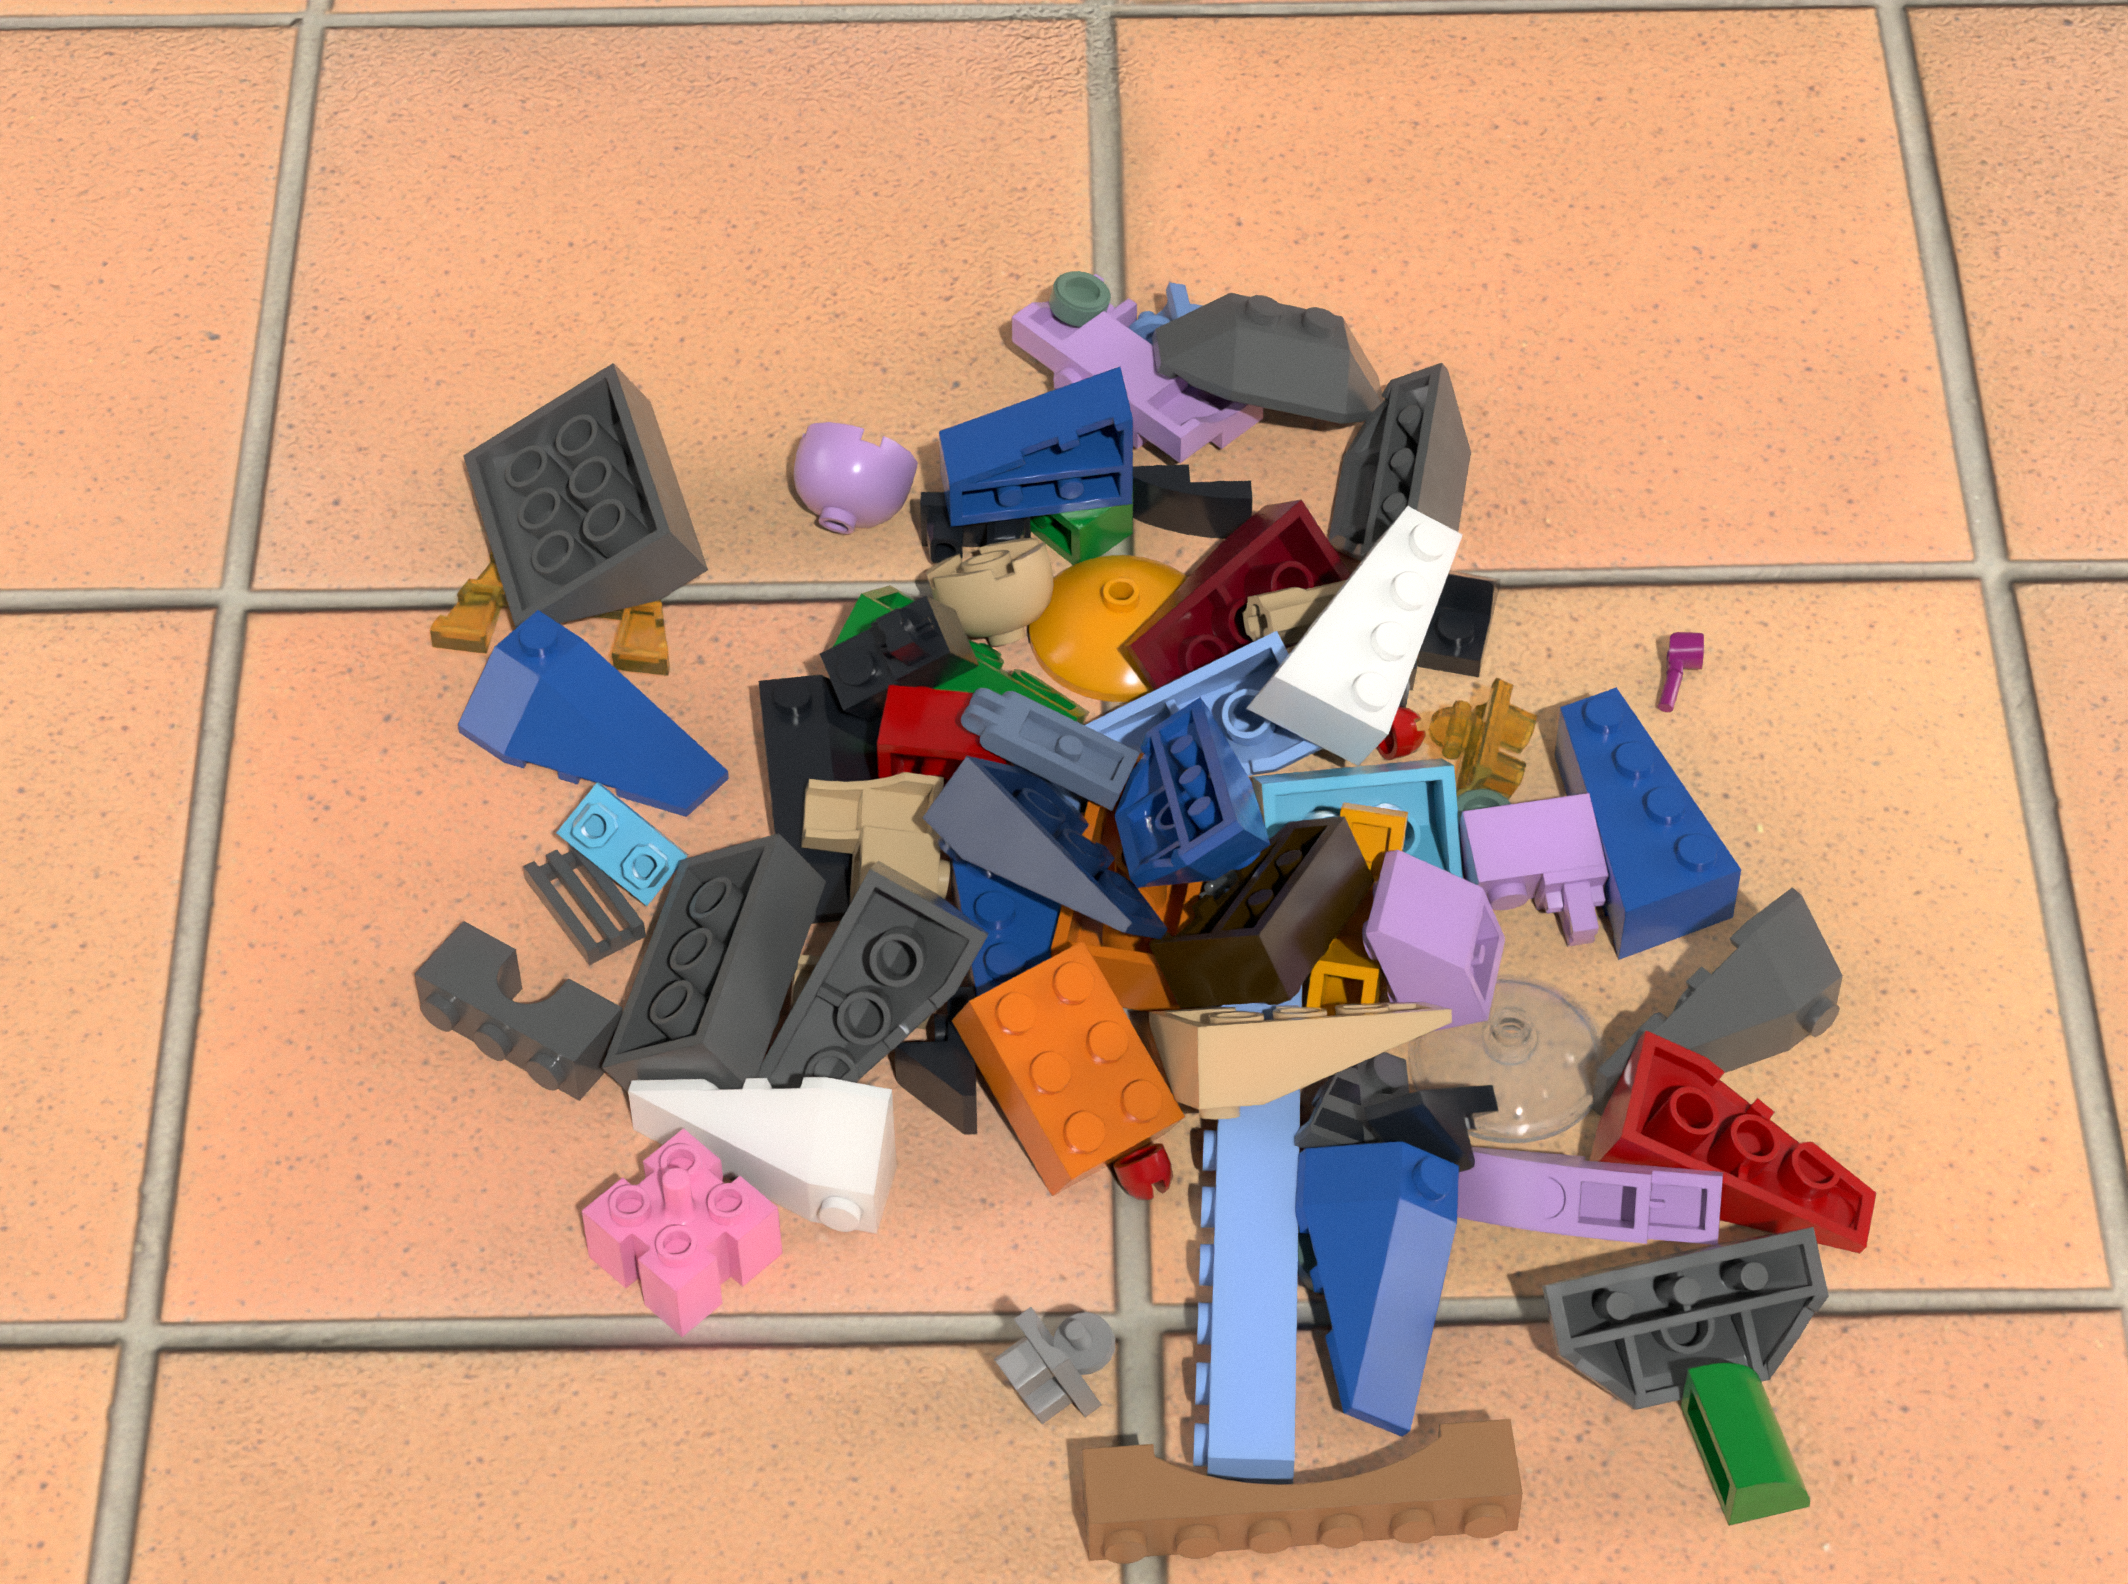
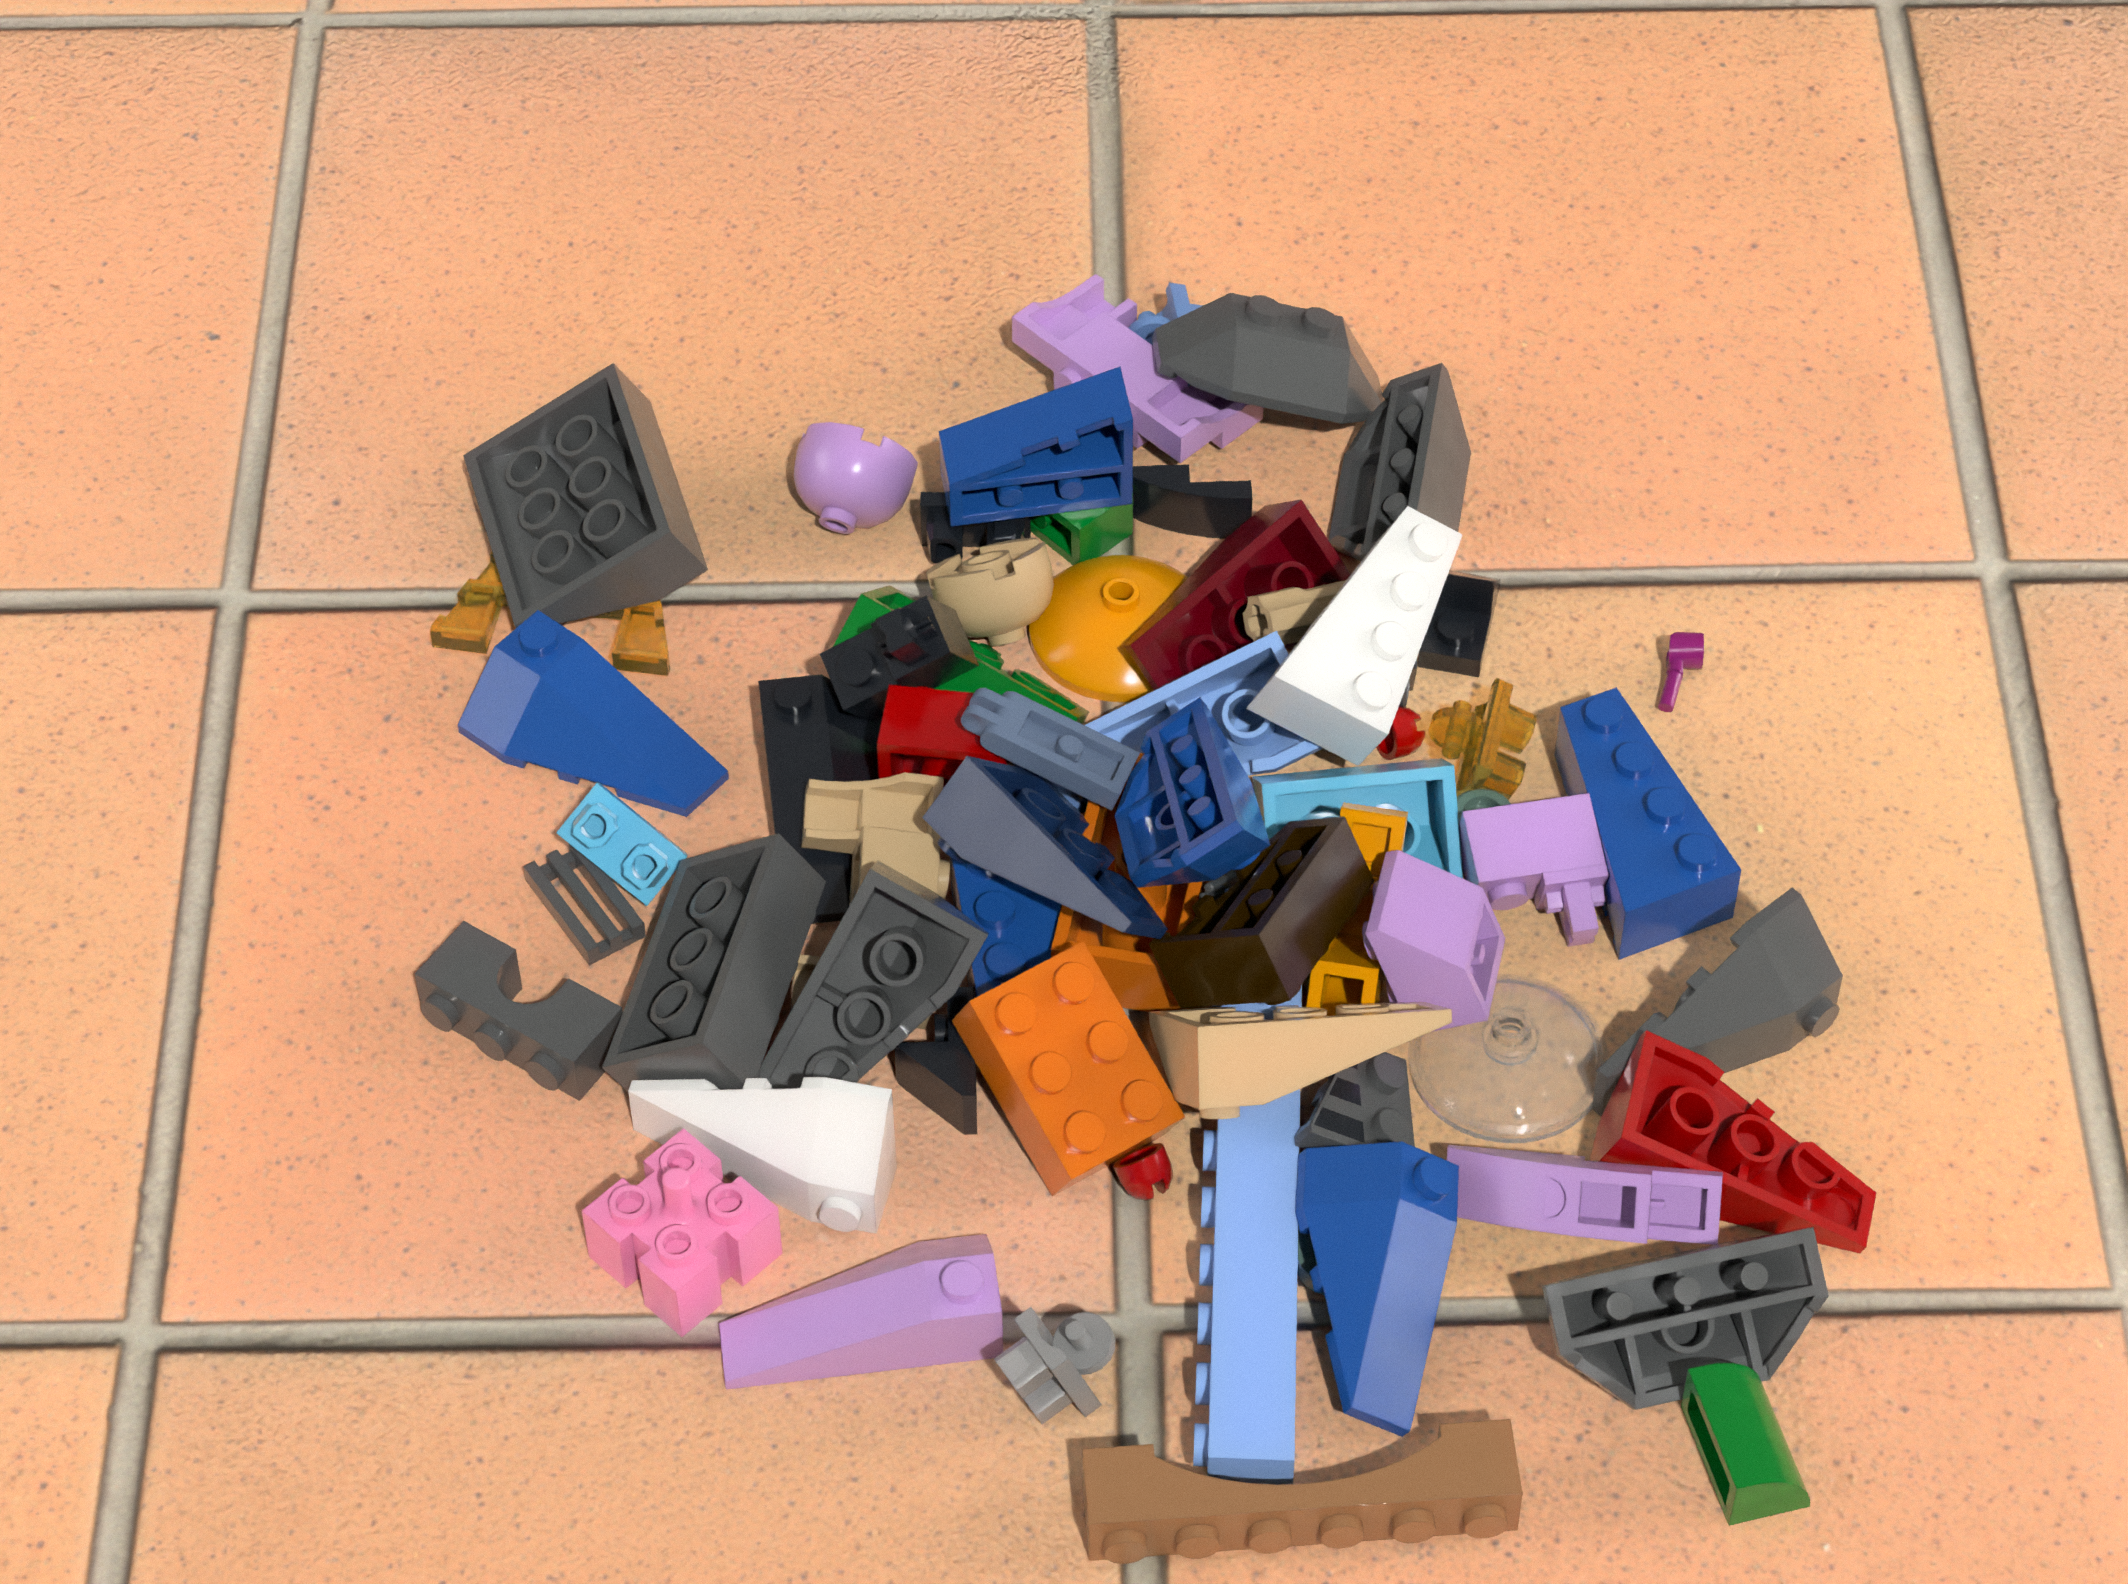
(893, 1313): none -> lavender wedge
(1078, 297): sand green tile -> none
(1435, 1120): black slope -> none

